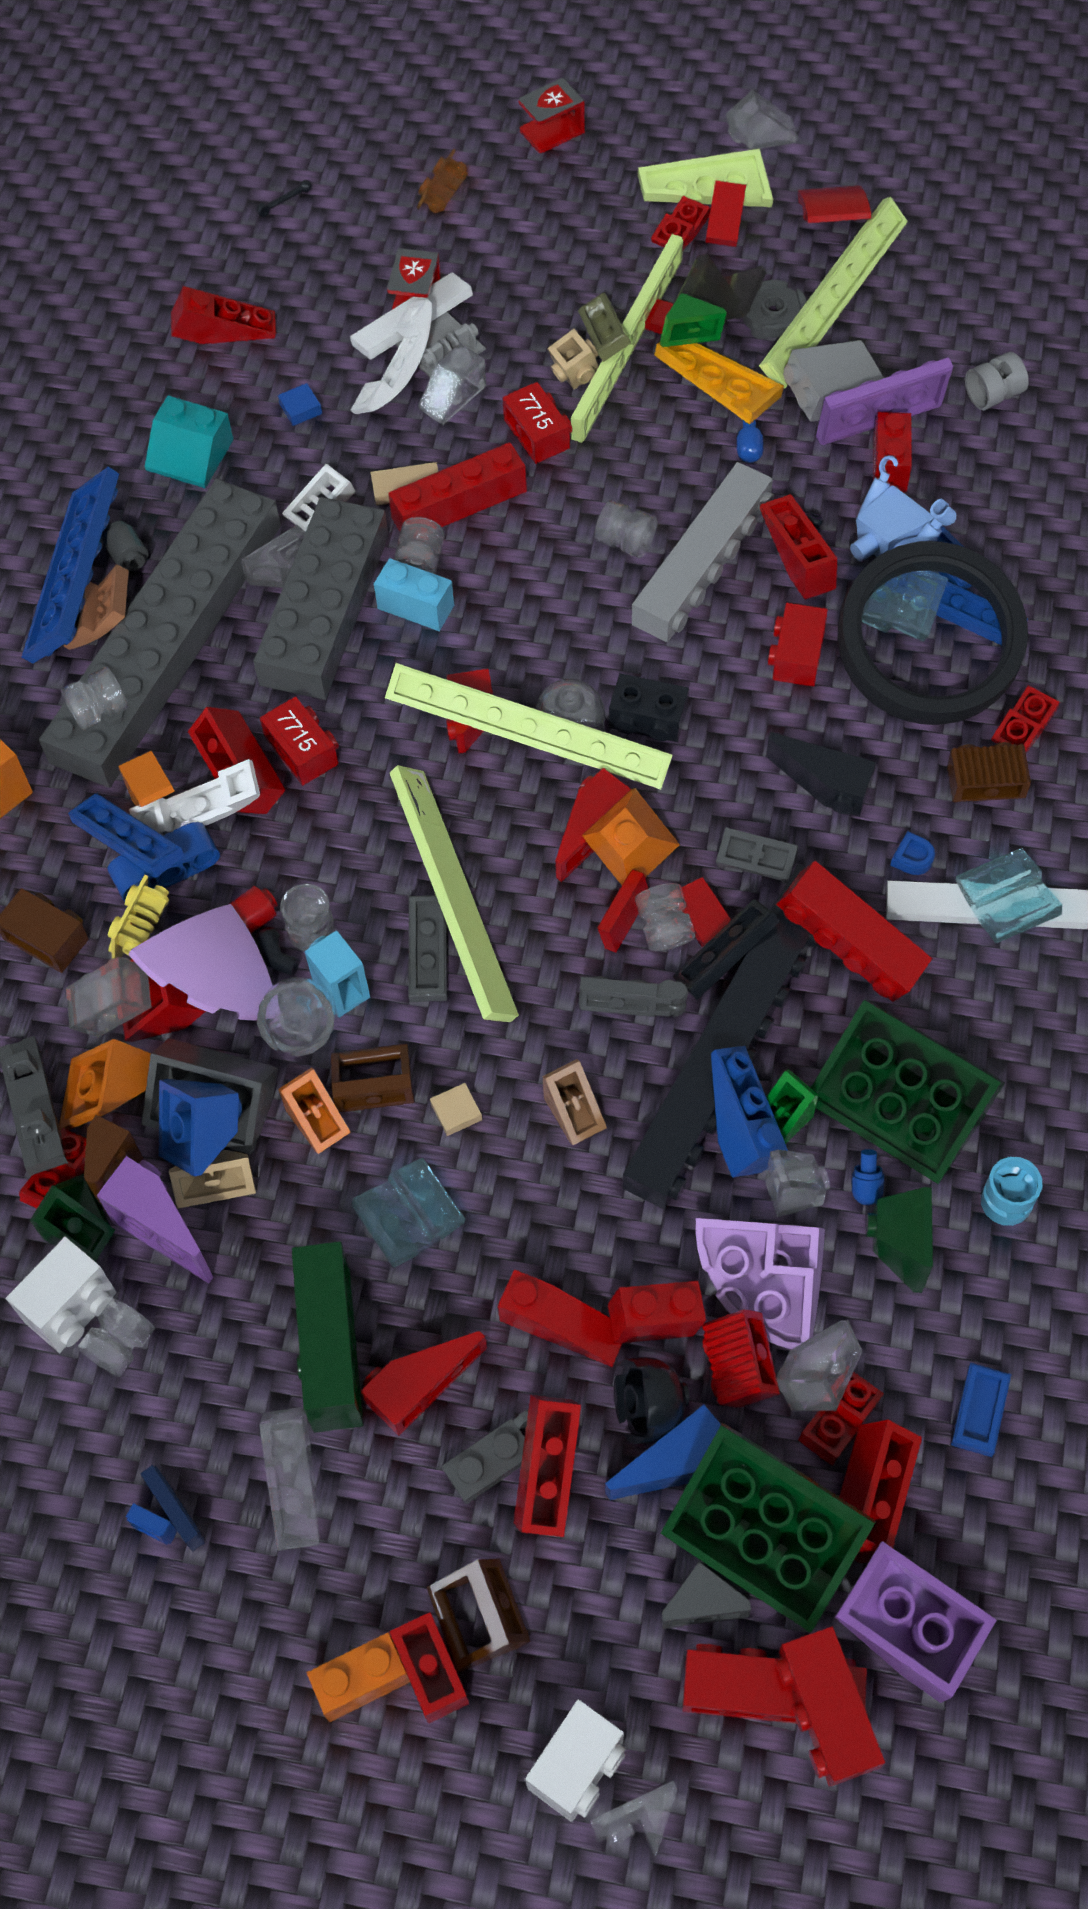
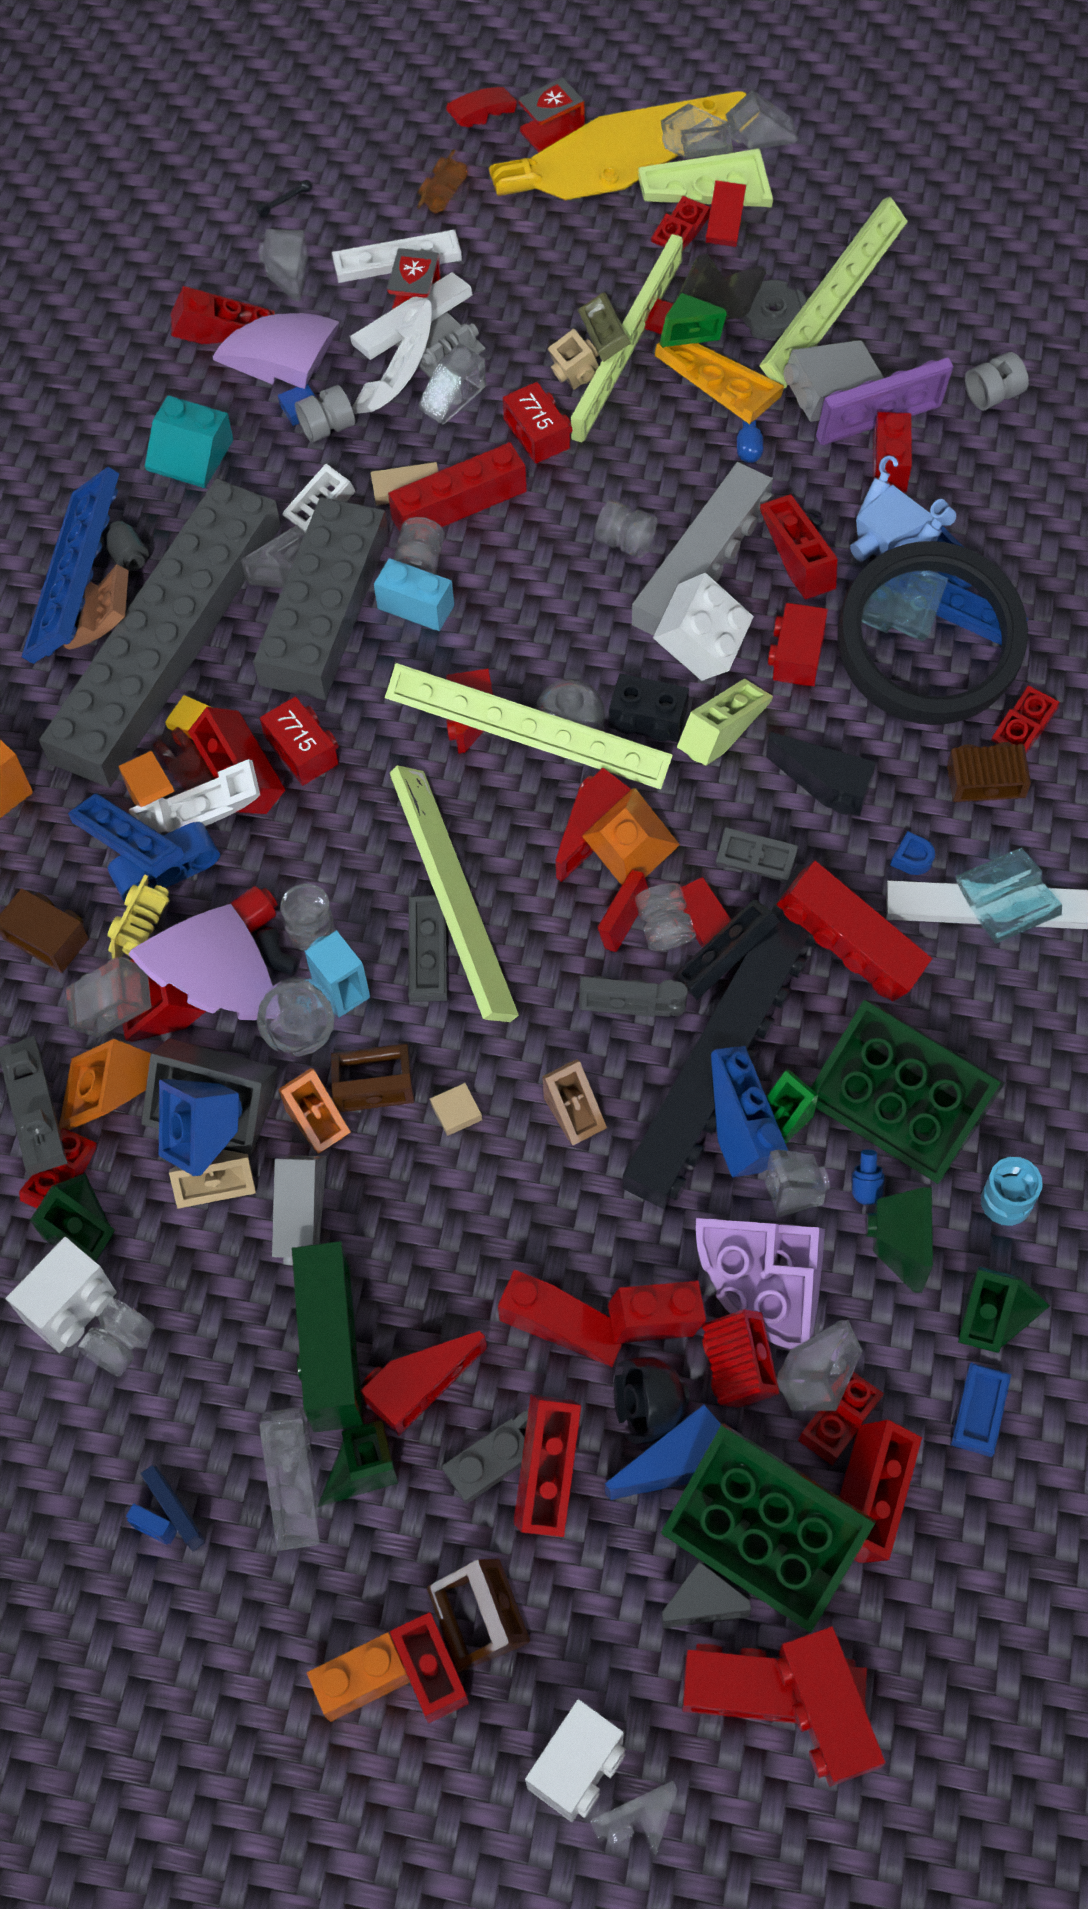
(95, 698): clear wheel -> none
(105, 1150): reddish brown tile -> none
(143, 1208): medium lavender slope -> none
(185, 714): none -> yellow tile
(189, 766): none -> clear red hinge
(279, 347): none -> lavender brick
(285, 259): none -> clear slope
(297, 1203): none -> light grey slope
(327, 412): none -> light grey wheel
(360, 1465): none -> dark green slope
(380, 257): none -> white tile
(408, 1212): clear light blue slope -> none
(475, 106): none -> red slope
(601, 153): none -> yellow wing
(696, 133): none -> clear slope
(703, 627): none -> white brick
(722, 721): none -> yellowish green slope
(834, 204): red slope -> none
(915, 1622): medium lavender slope -> none
(997, 1309): none -> dark green slope

